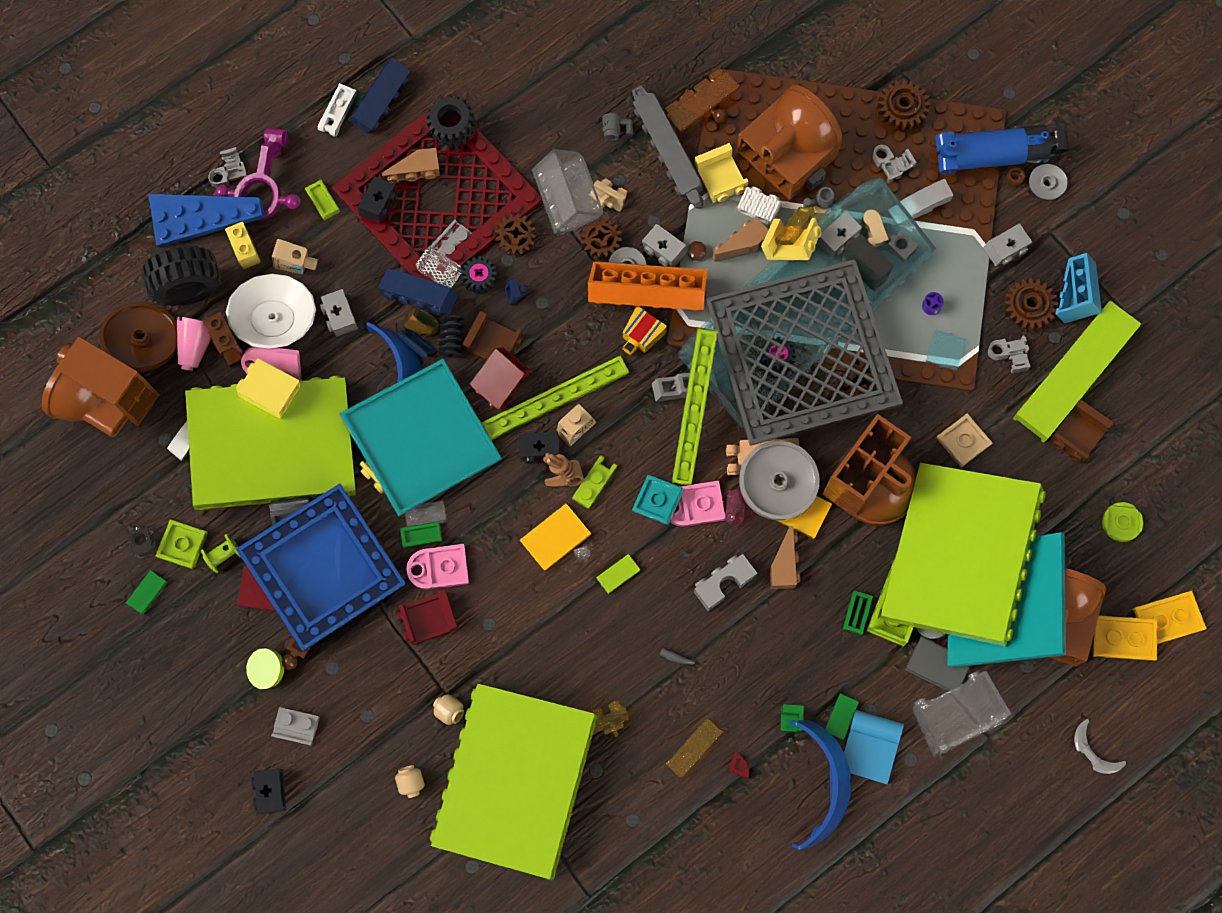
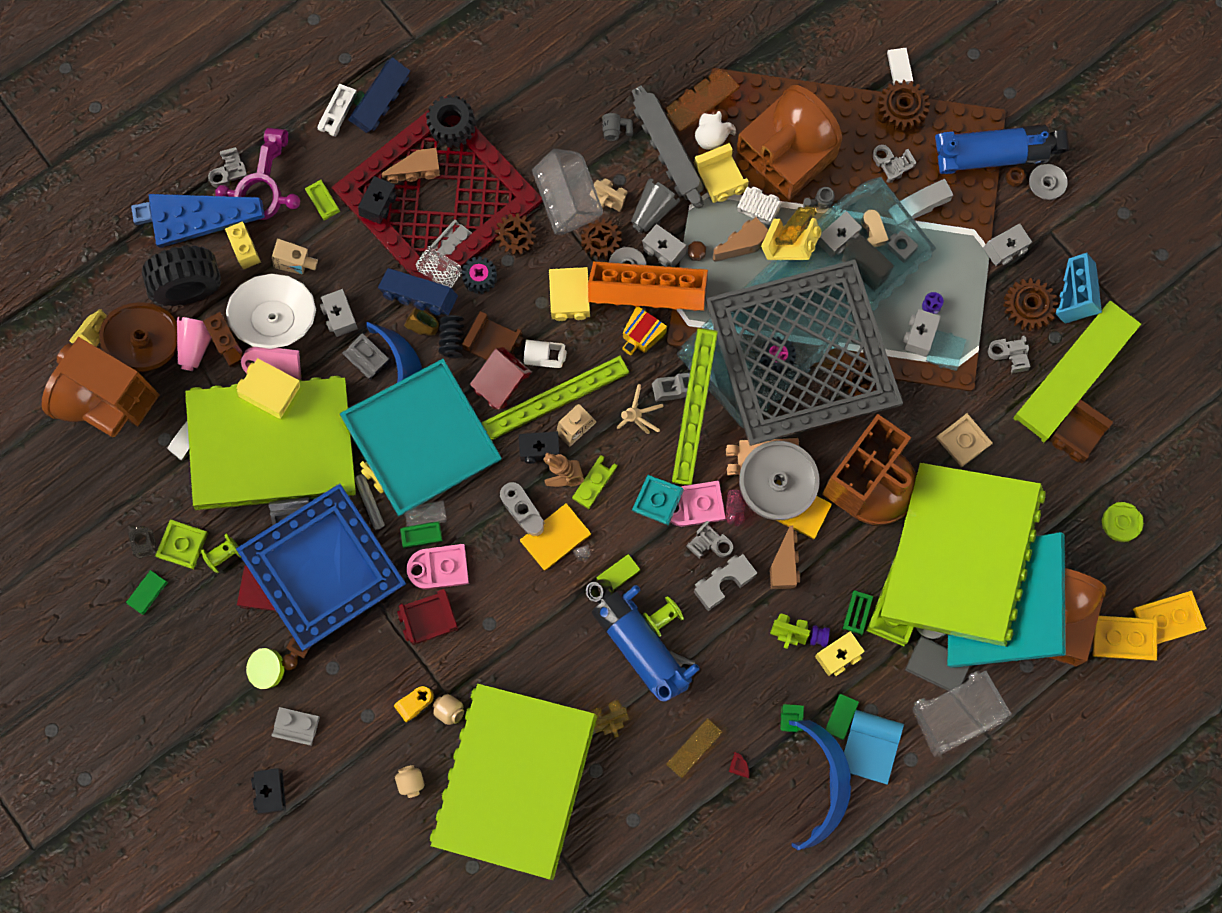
(90, 328): none -> light yellow panel
(141, 213): none -> medium blue tile
(366, 356): none -> flat silver plate
(369, 501): none -> light grey axle
(411, 705): none -> yellow piece
(416, 343): dark blue tile -> none
(514, 291): dark blue tile -> none
(530, 521): none -> light grey piece
(538, 353): none -> white piece
(569, 293): none -> light yellow brick
(634, 414): none -> tan plant
(638, 641): none -> blue piece
(652, 206): none -> dark grey cone
(663, 616): none -> lime hose
(707, 538): none -> light grey piece
(712, 131): none -> white hair
(789, 633): none -> lime hips
(816, 179): dark grey tile -> none
(819, 636): none -> dark purple wheel
(846, 644): none -> light yellow brick
(899, 65): none -> white tile
(928, 324): none -> light grey brick
(1082, 745): light grey piece -> none

